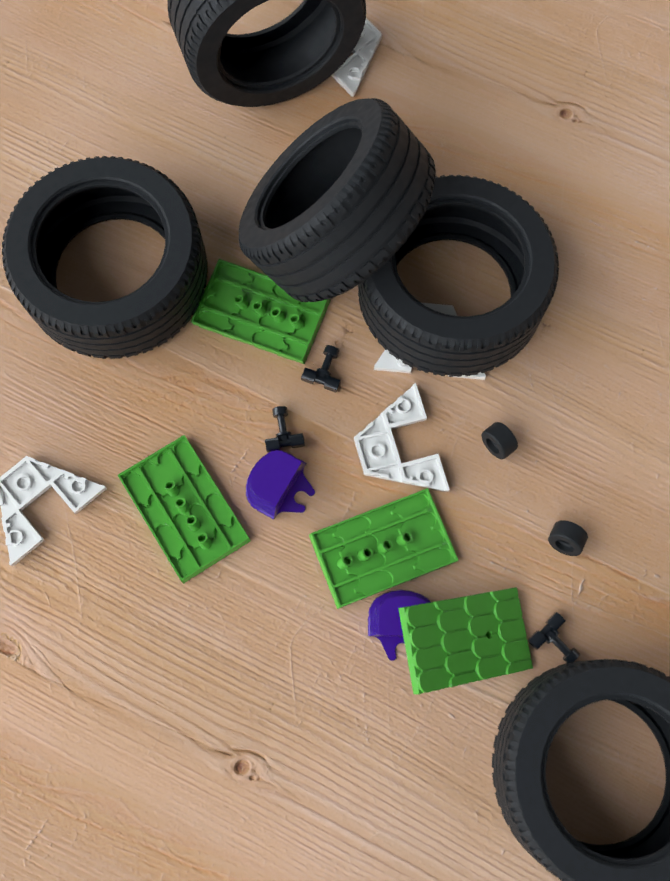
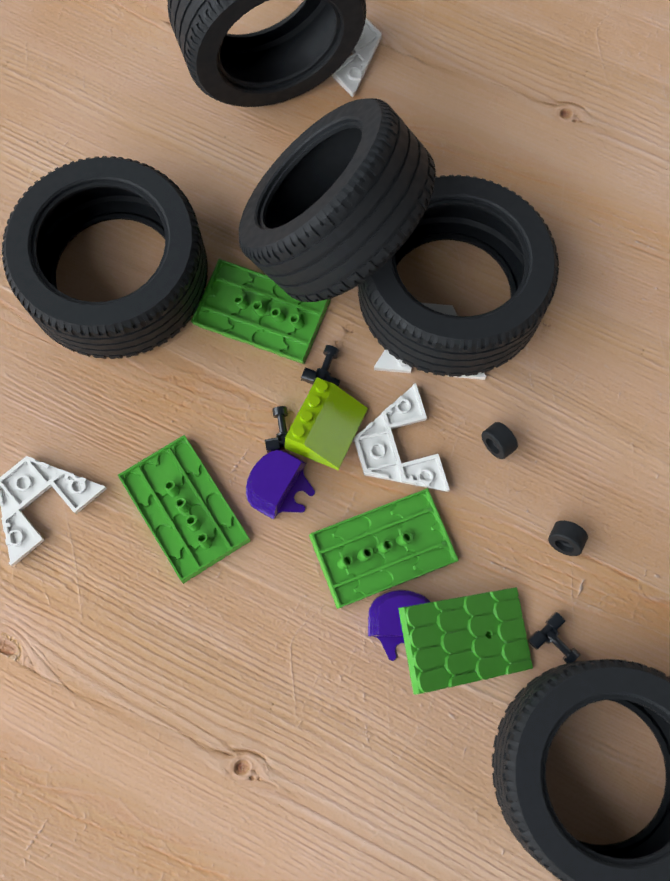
(325, 424): none -> lime slope

